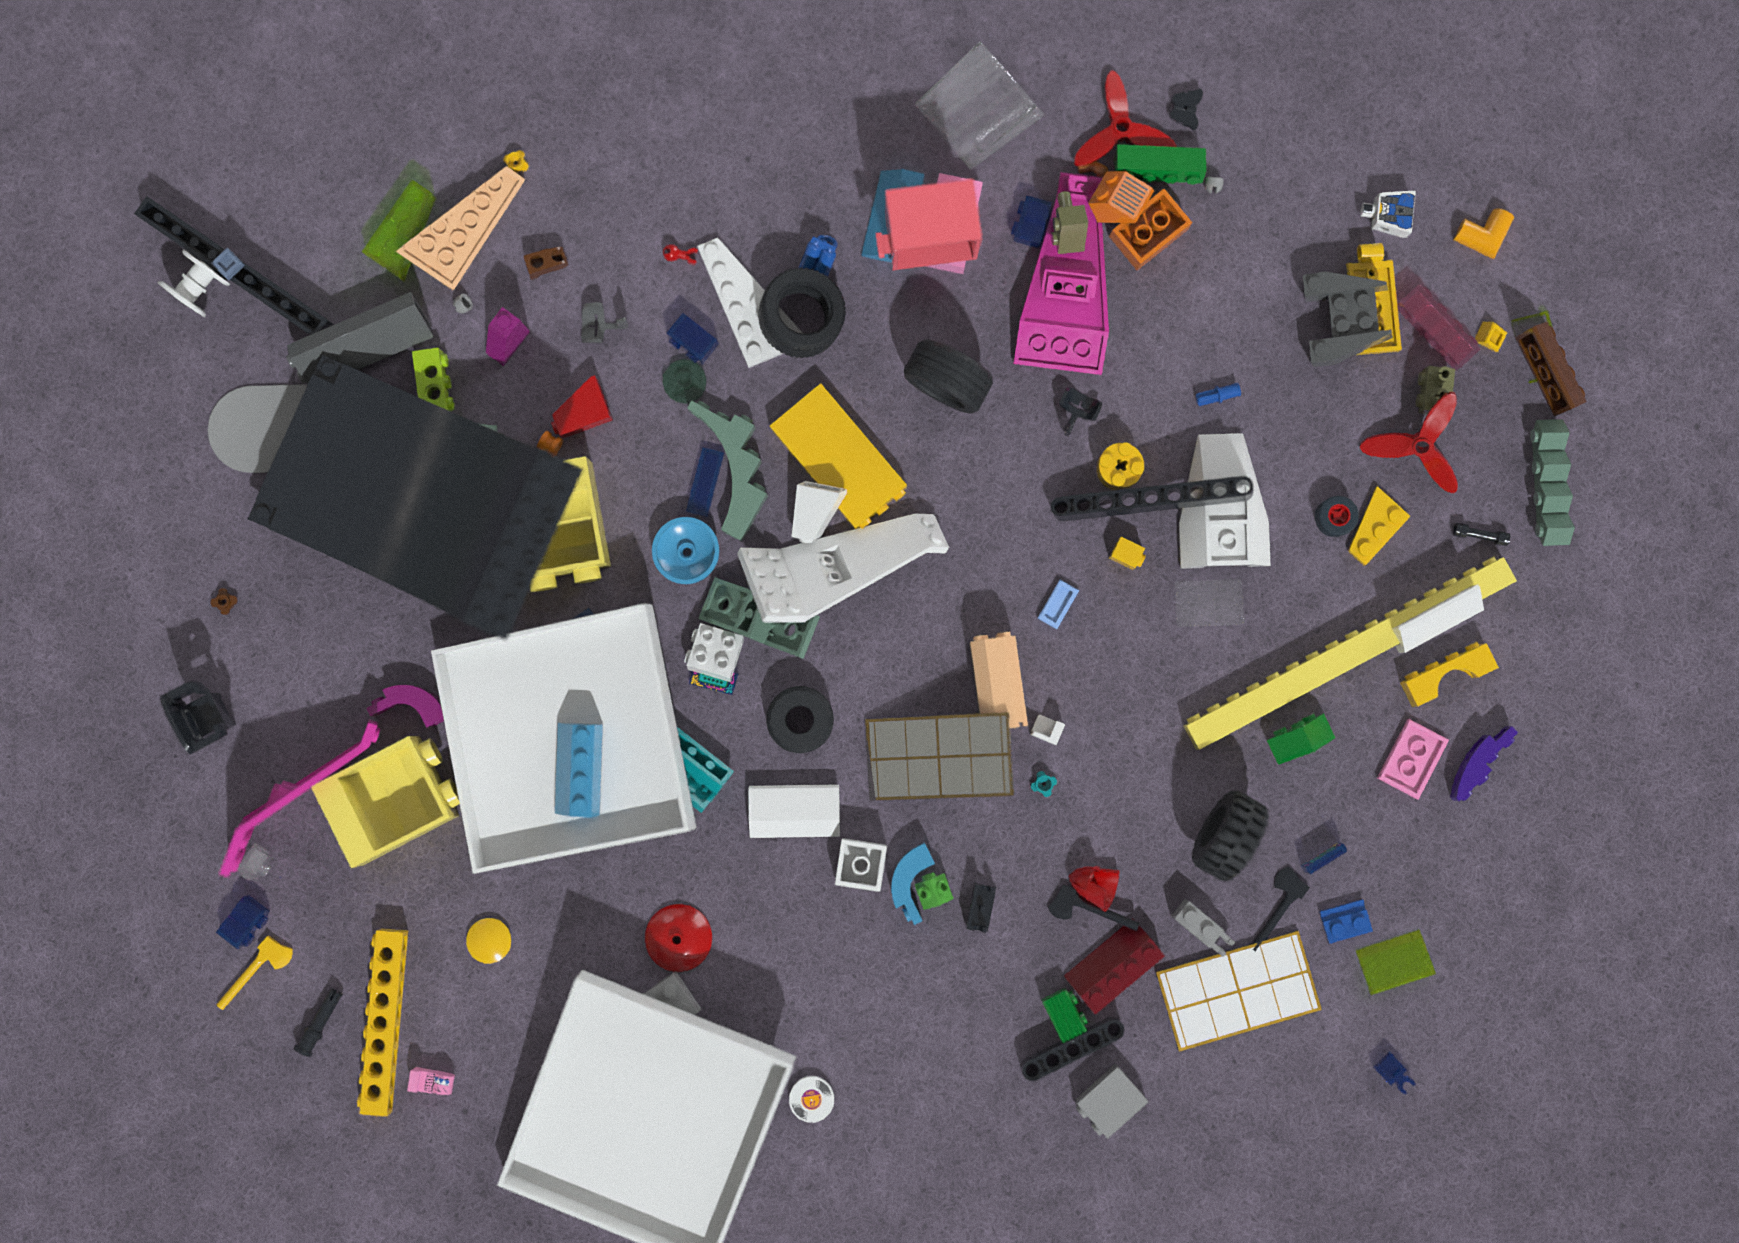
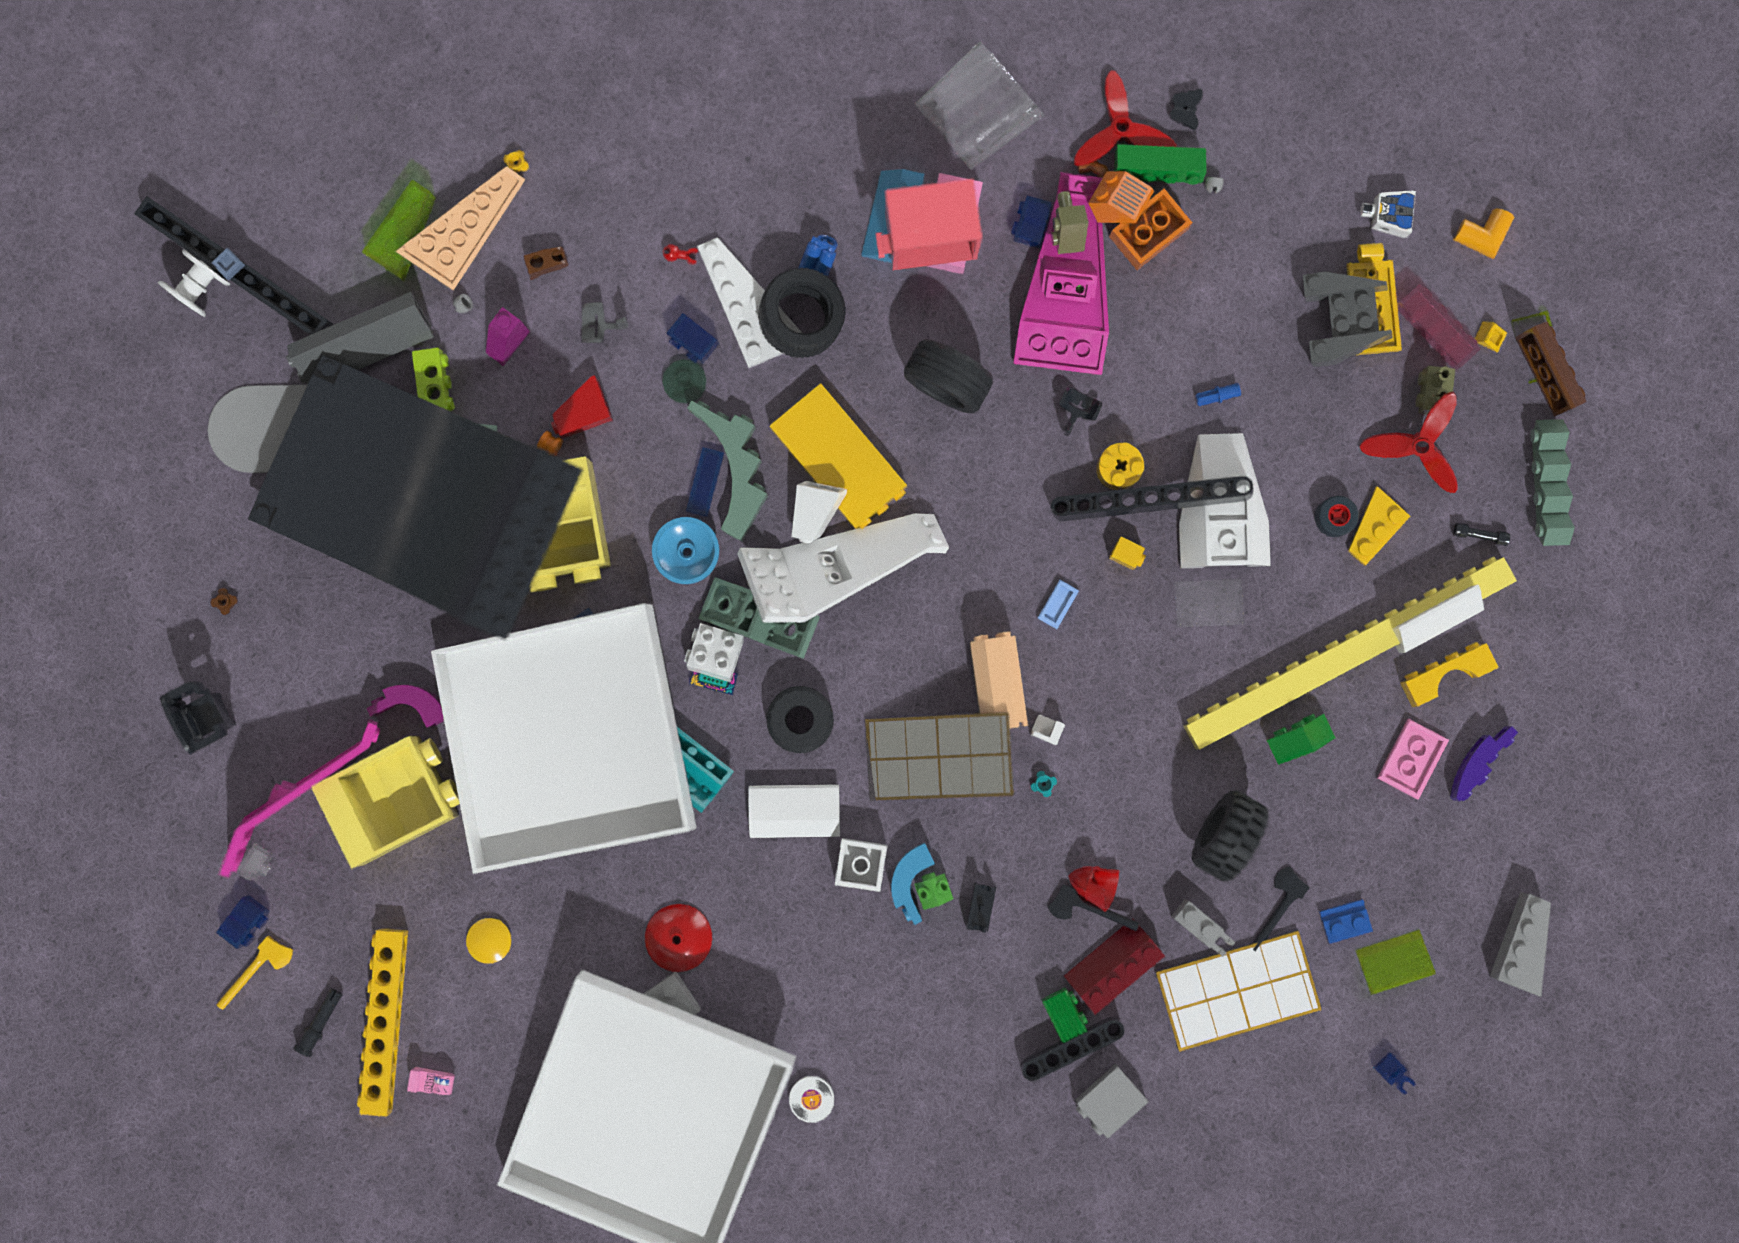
(578, 769): dark azure slope -> none
(1324, 858): clear blue tile -> none
(1524, 945): none -> light grey wedge

